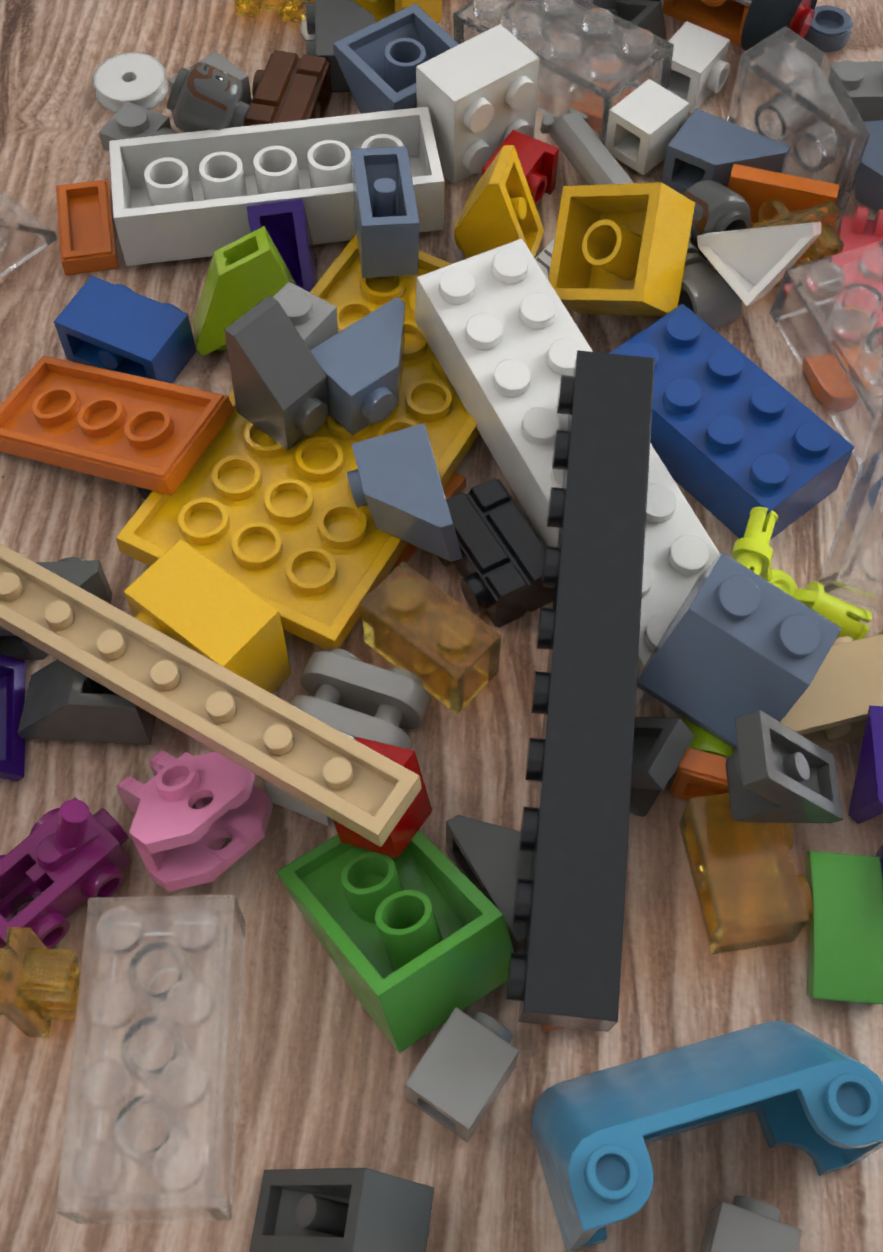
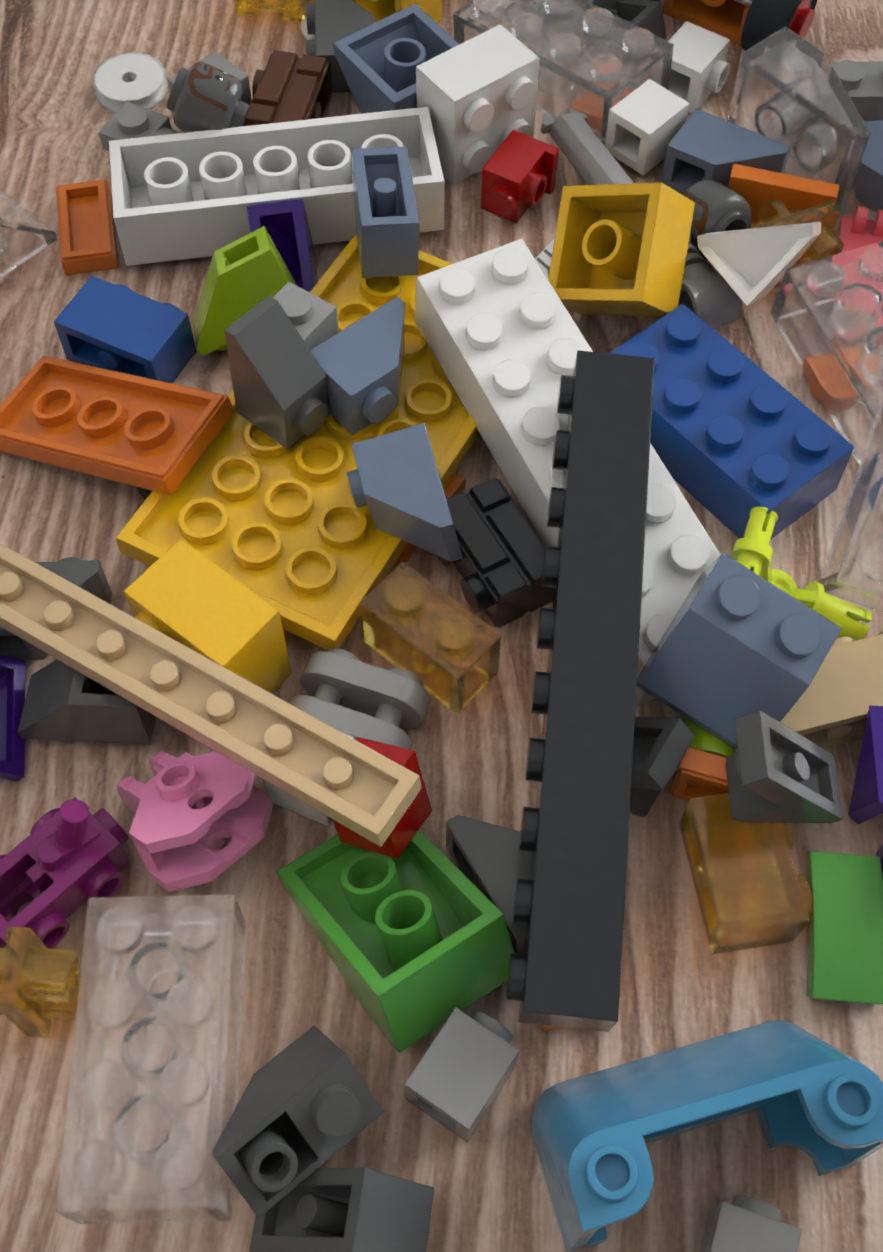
(293, 1119): none -> dark grey slope
(499, 209): yellow slope -> none
(829, 28): sand blue tile -> none

